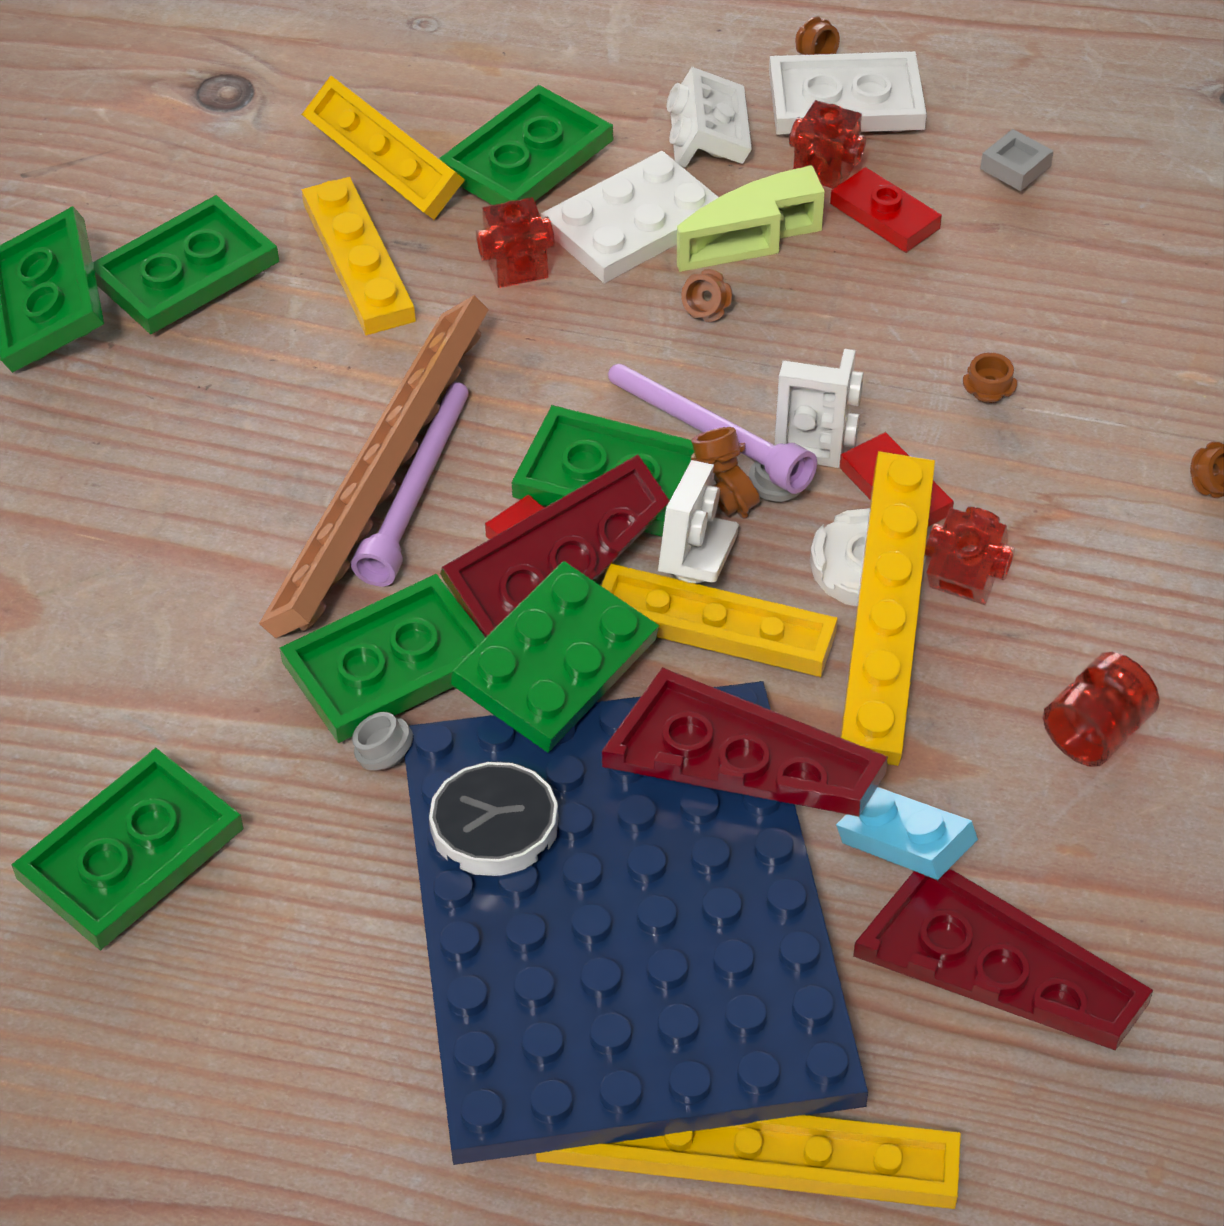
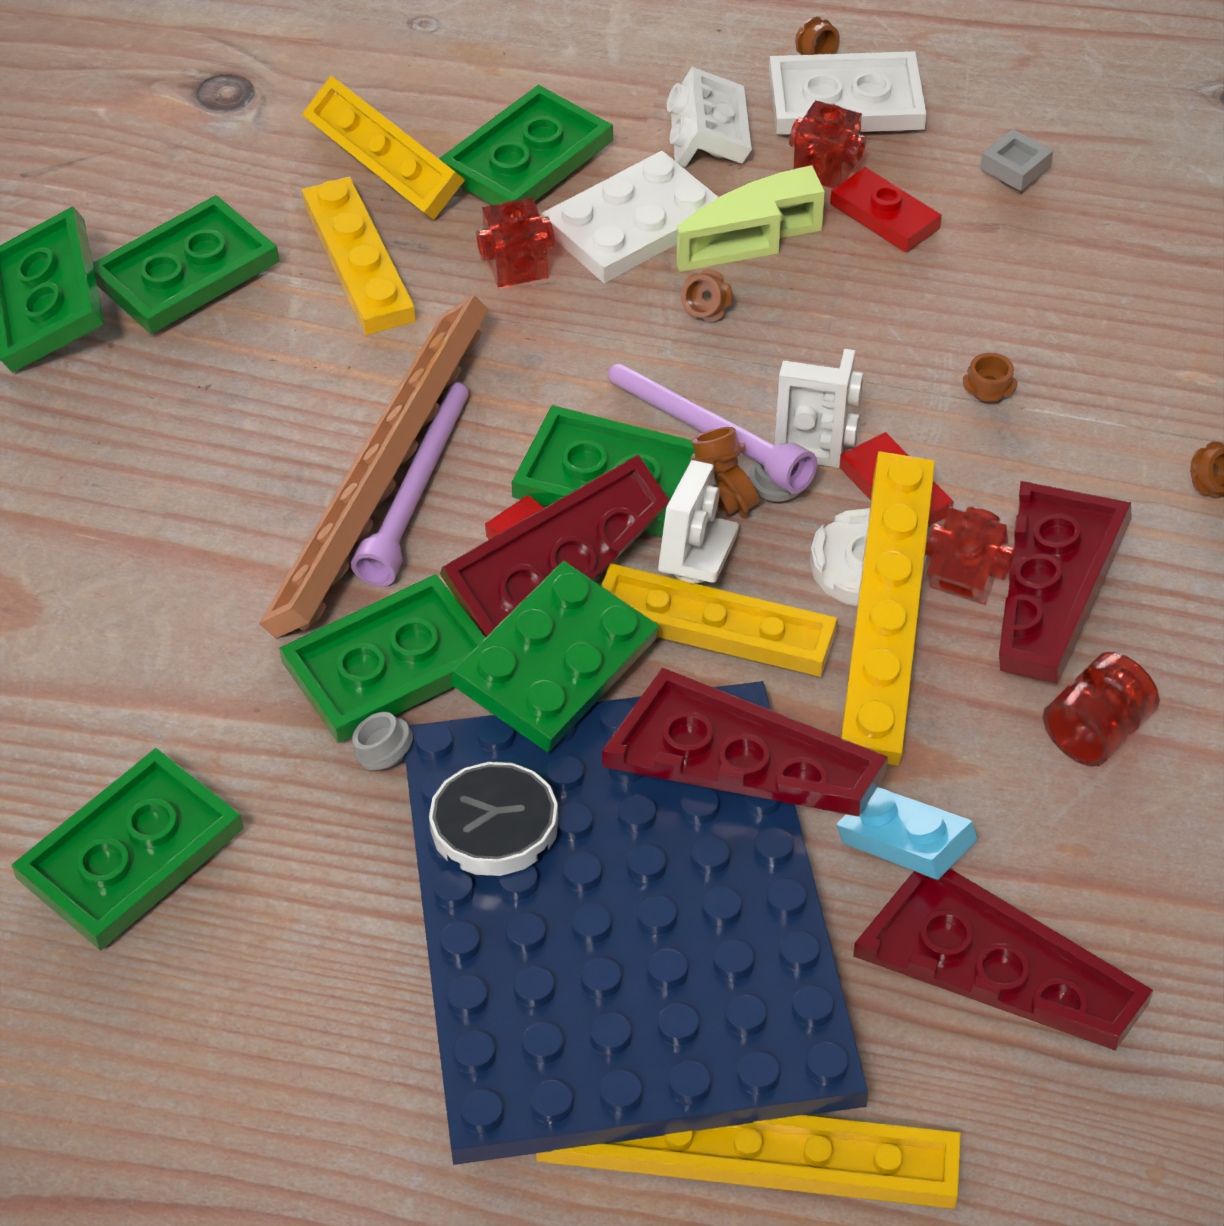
(1056, 573): none -> dark red wing

